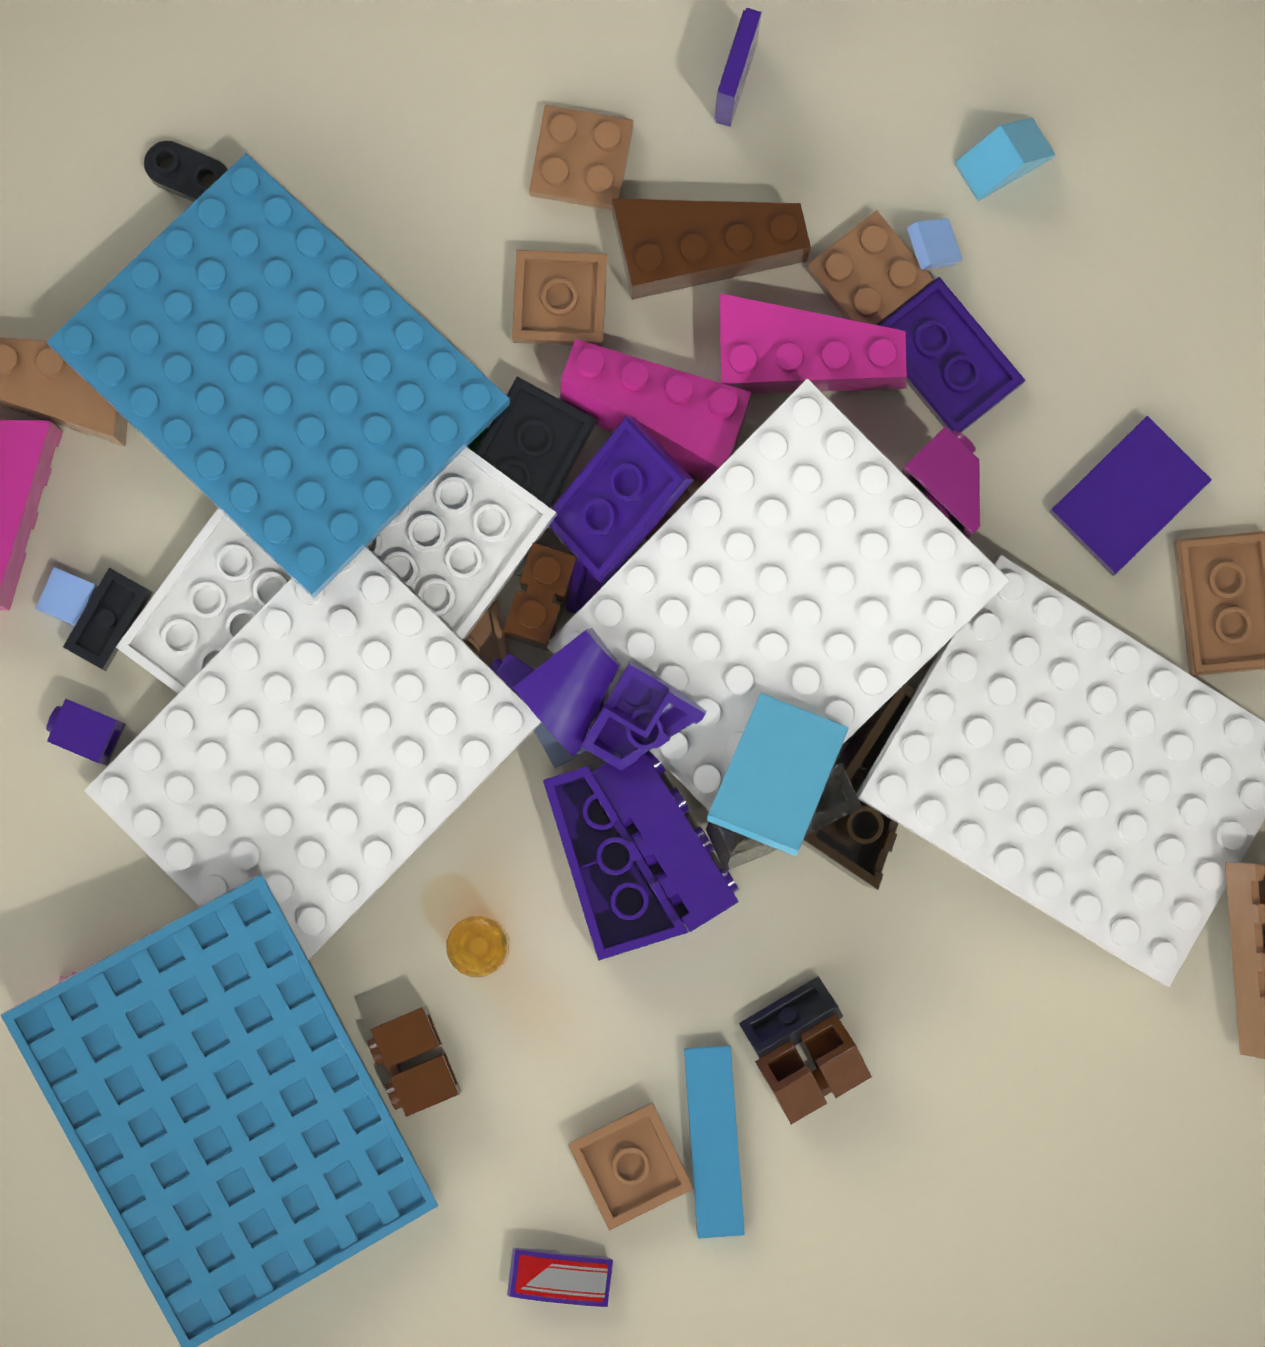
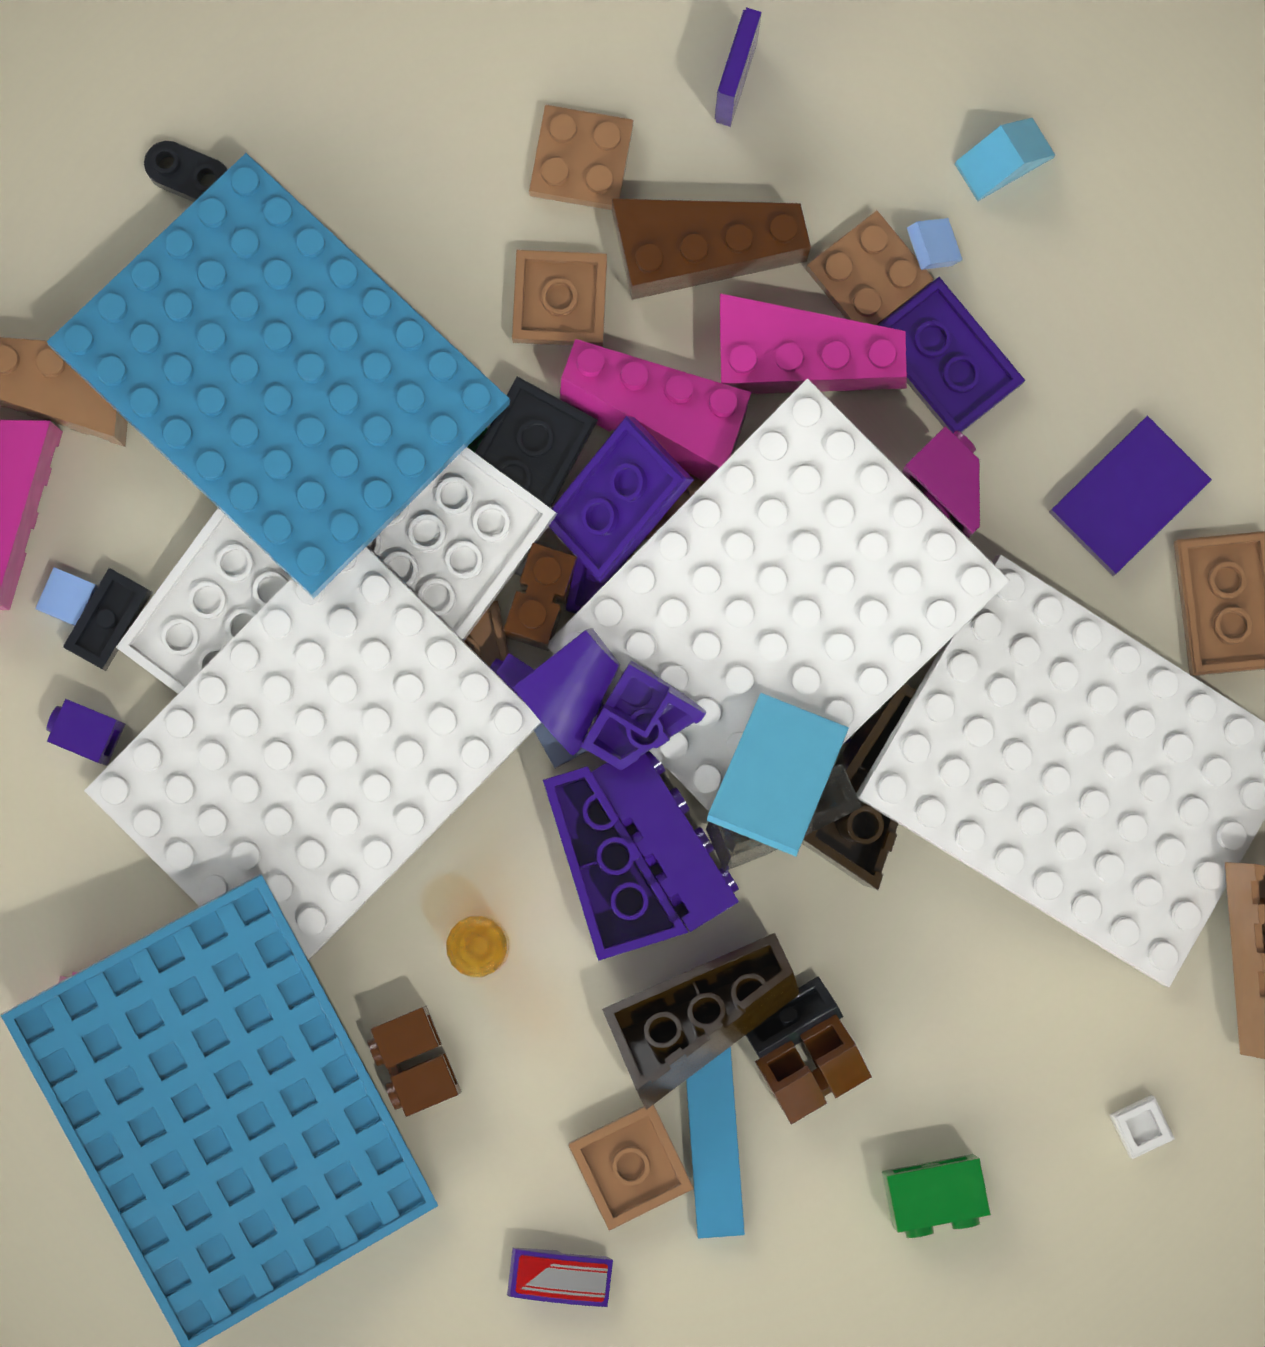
(698, 1015): none -> dark brown wedge
(936, 1195): none -> green brick
(1142, 1127): none -> white tile

